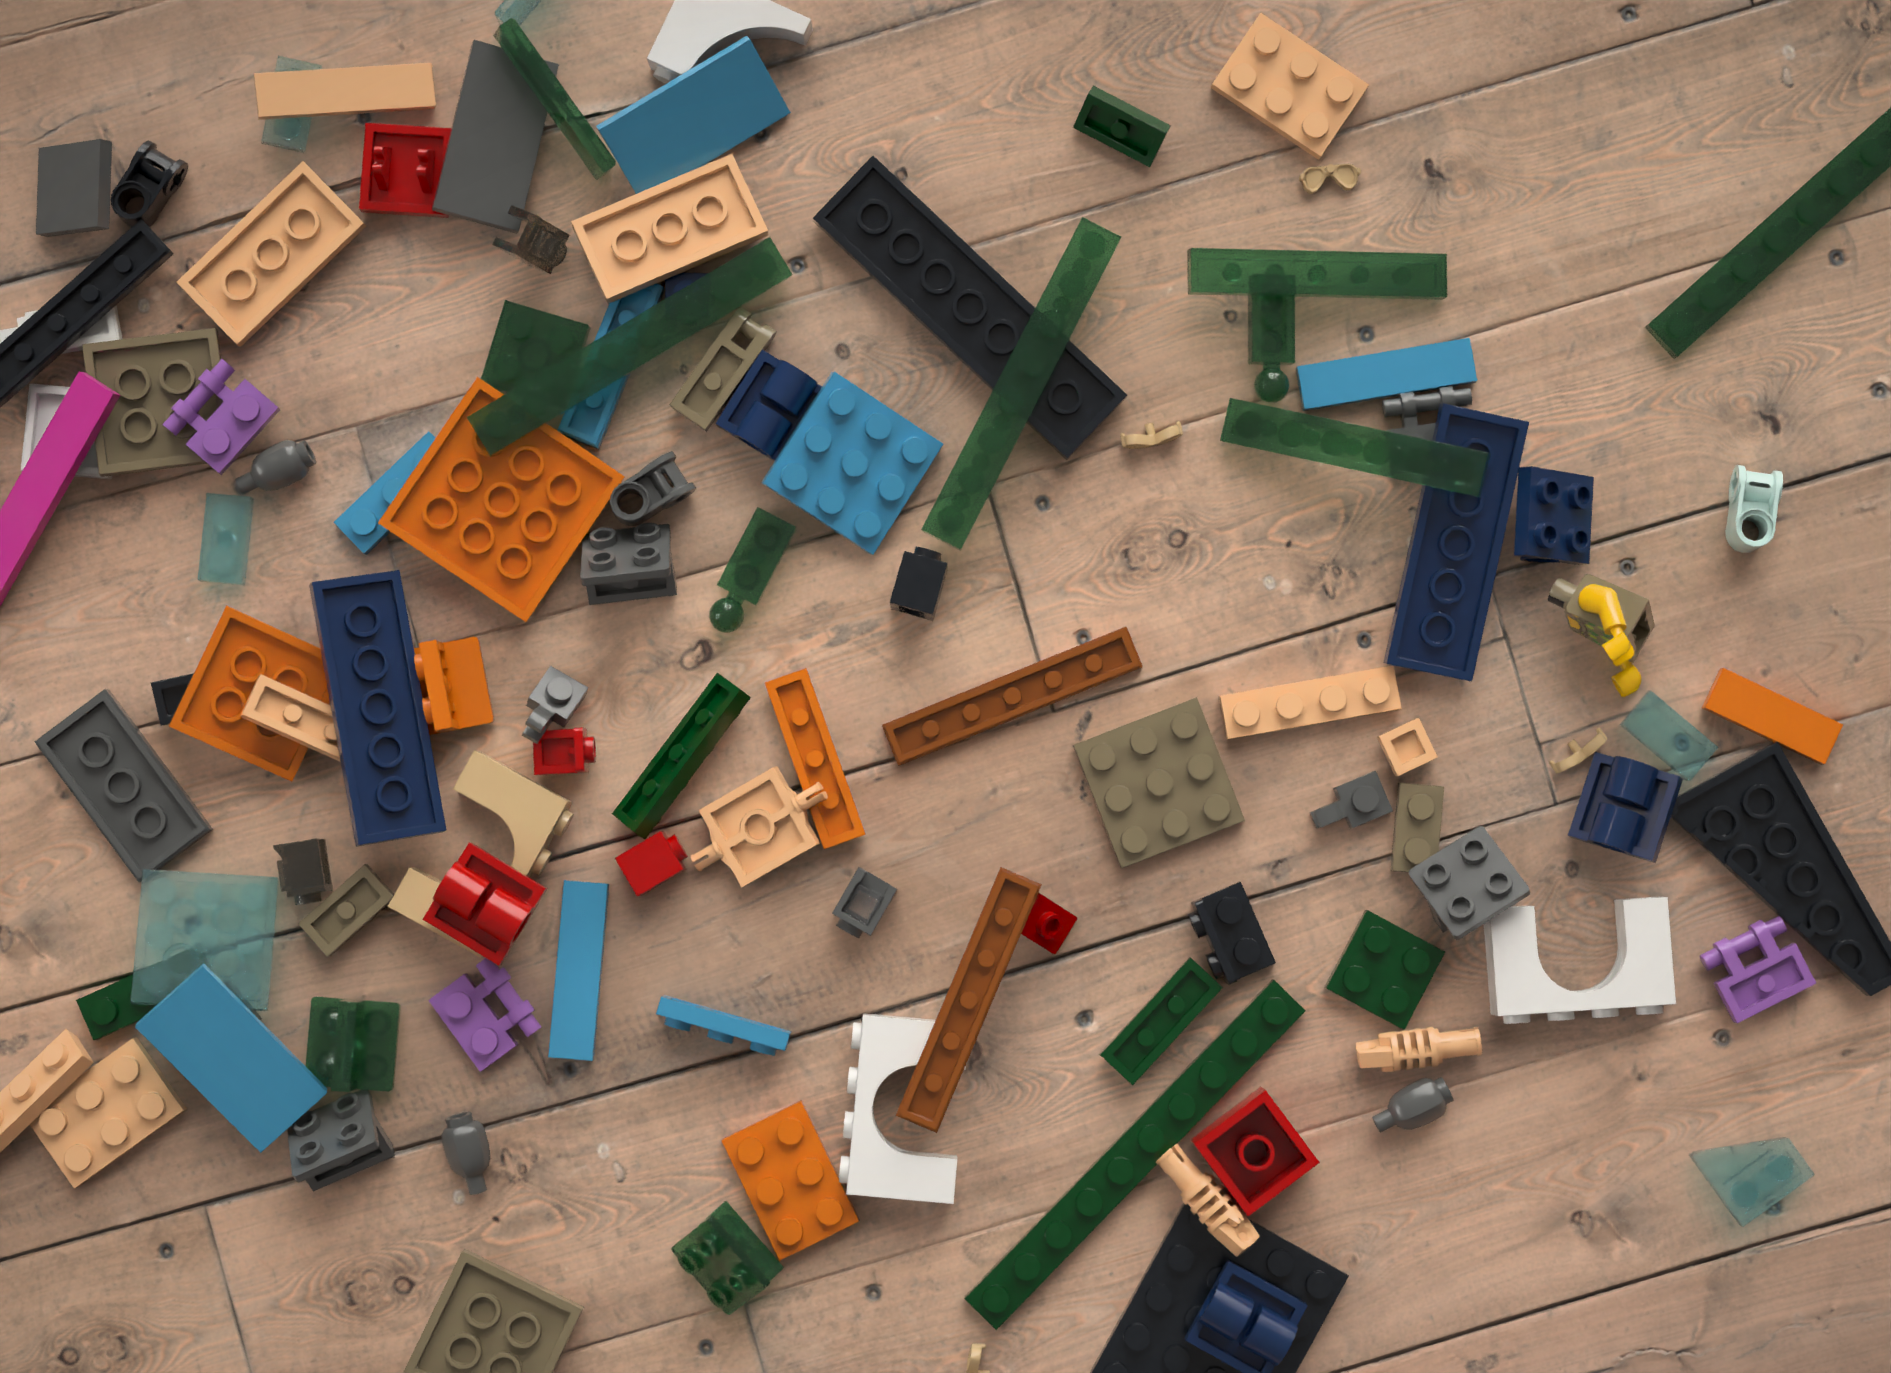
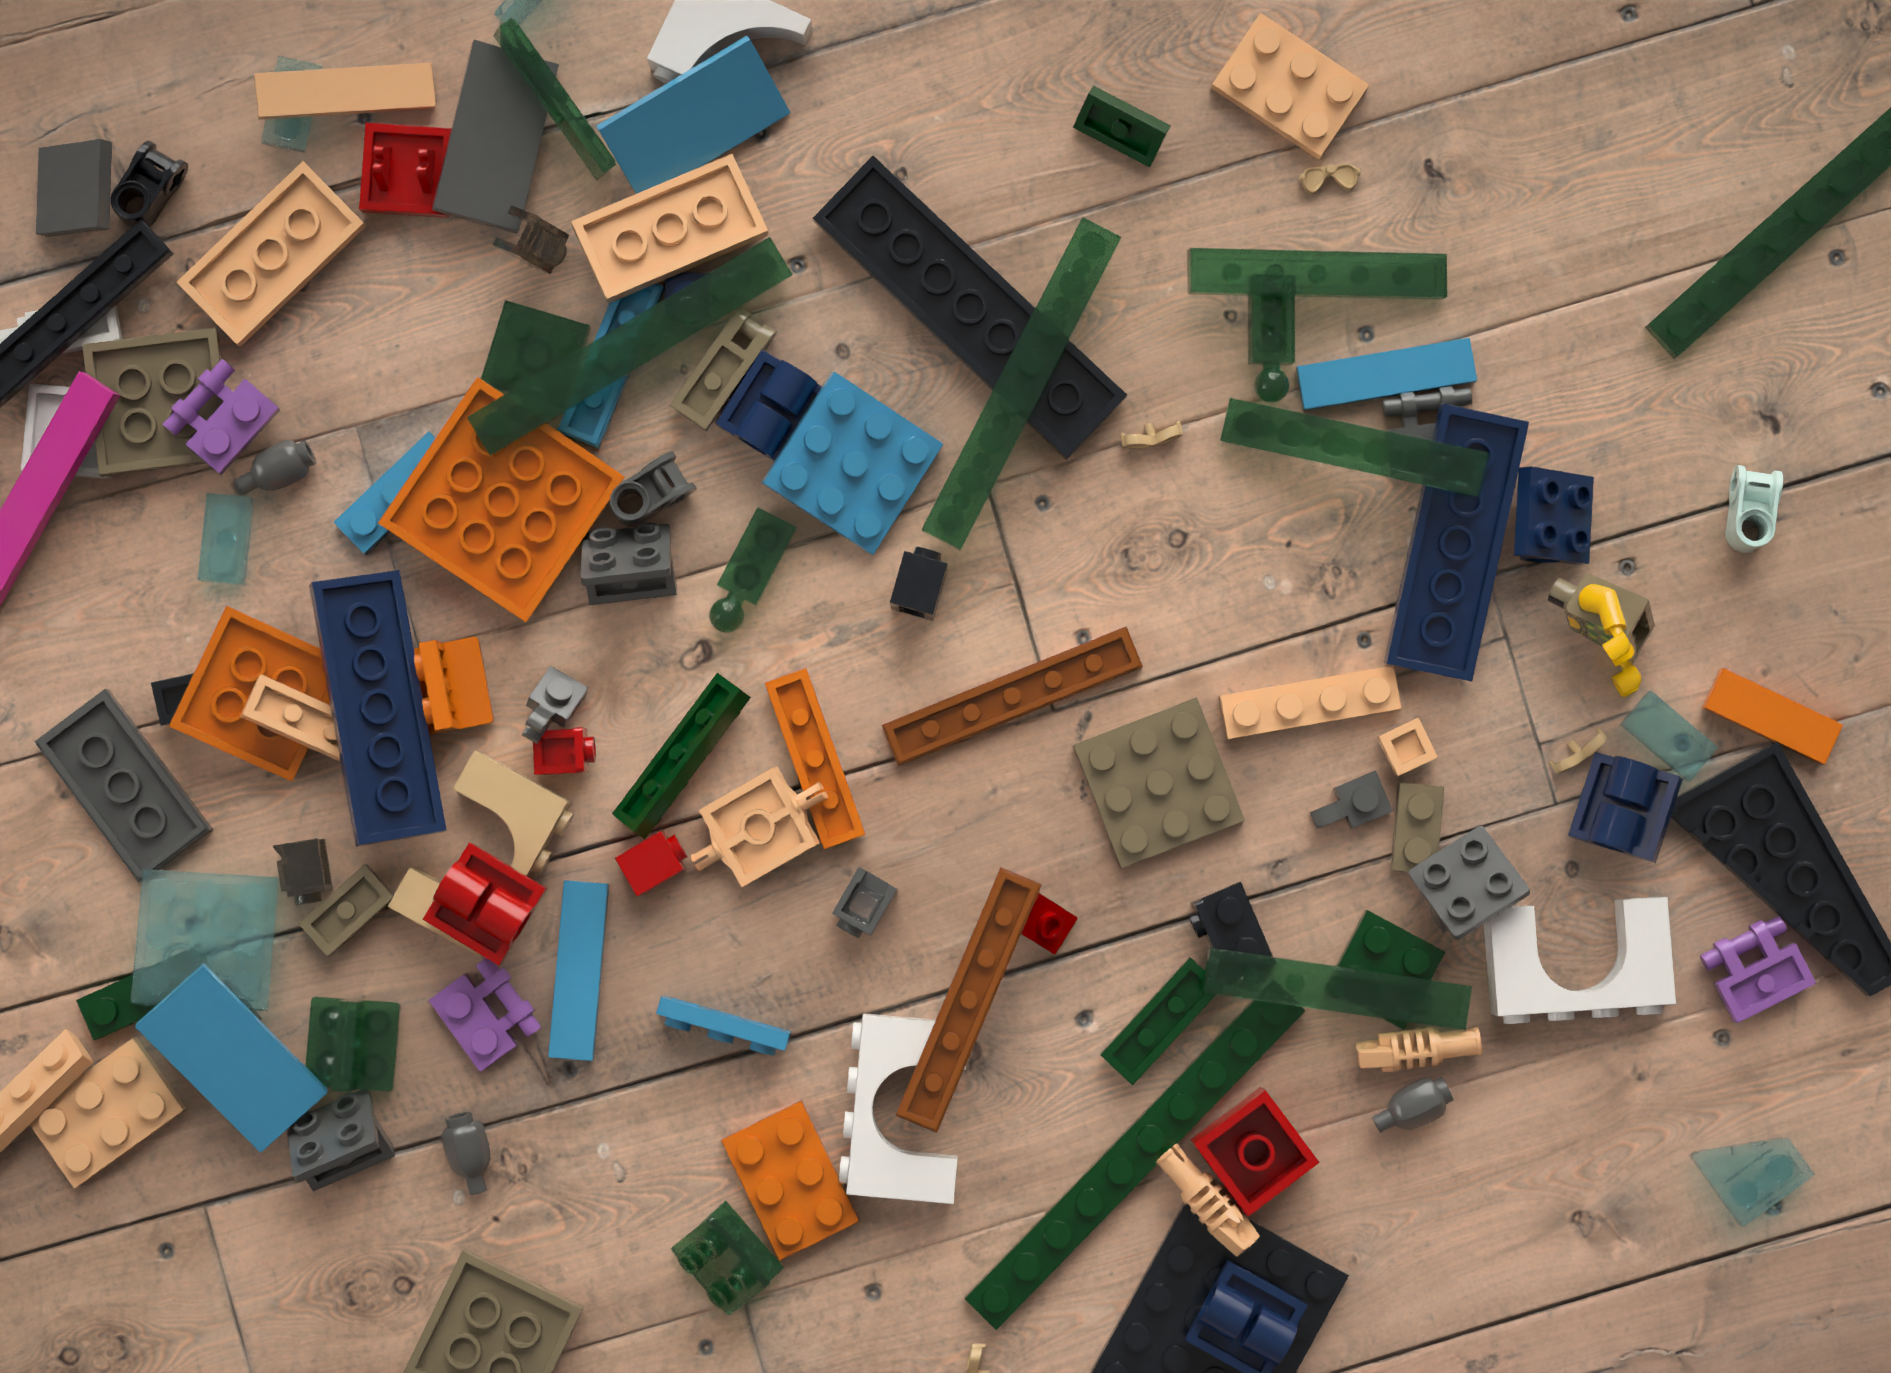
(1336, 988): none -> clear green tile

